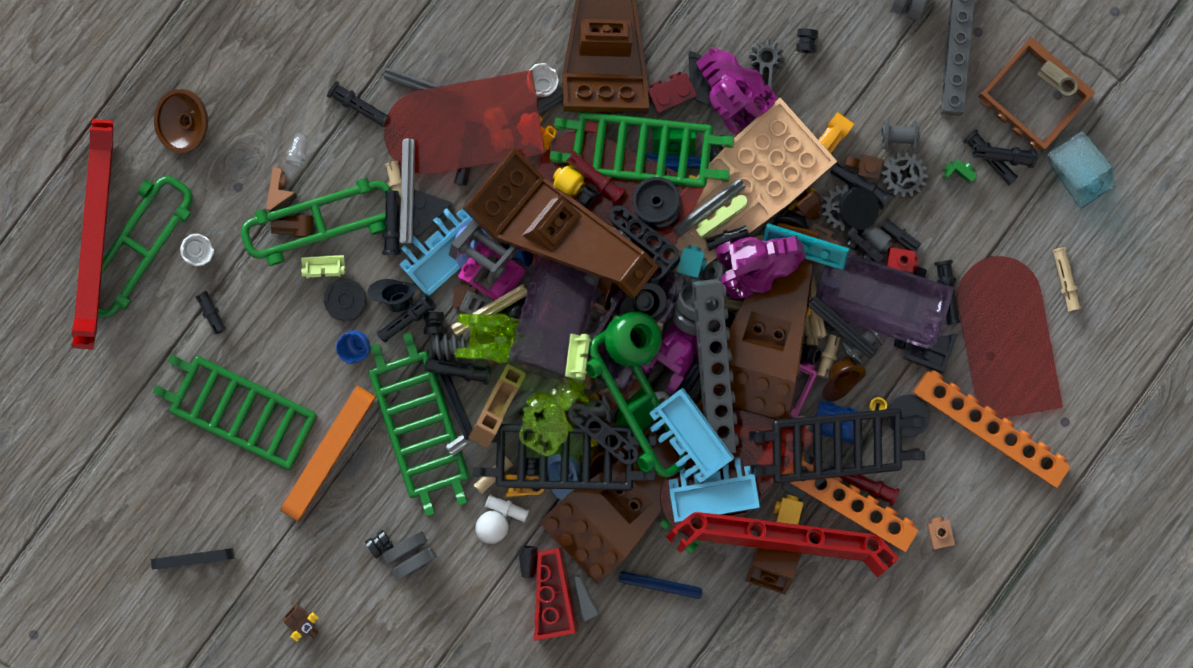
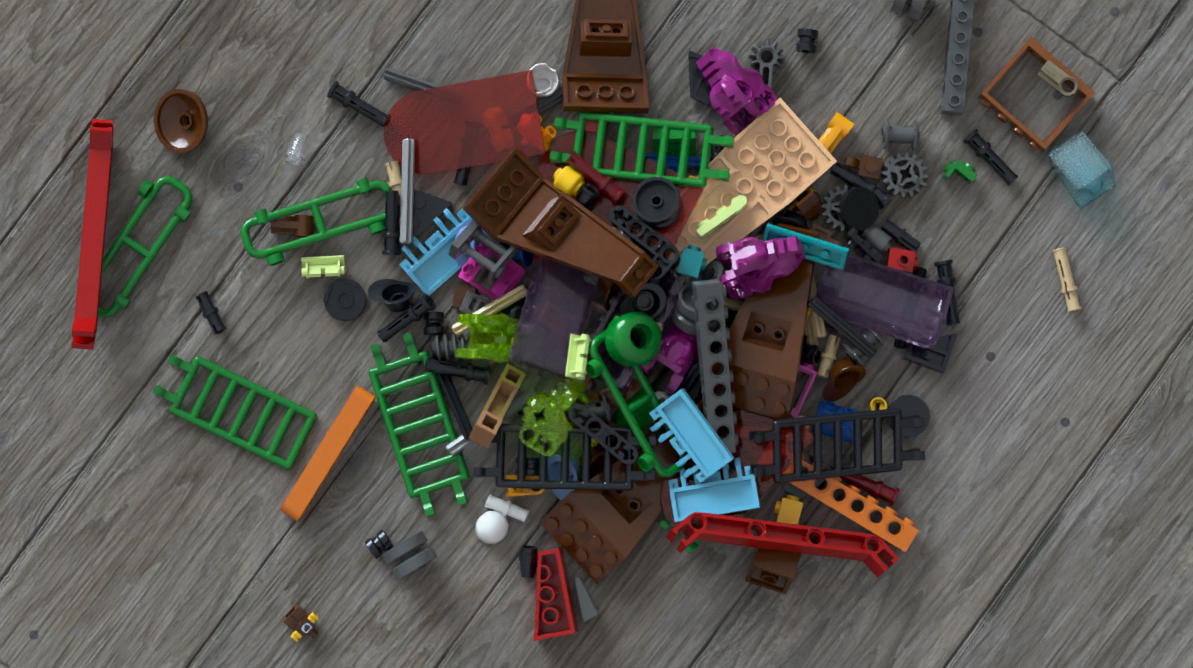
(189, 559): black beam -> none
(196, 250): white hair -> none
(277, 196): nougat slope -> none
(353, 347): blue hair -> none
(485, 482): tan pin -> none
(660, 585): dark blue axle -> none
(671, 93): dark red bracket -> none
(709, 207): dark grey axle -> none
(732, 236): black pin -> none
(940, 533): nougat brick -> none
(1007, 338): clear red piece -> none
(1013, 156): black pin -> none
(1051, 475): orange brick -> none

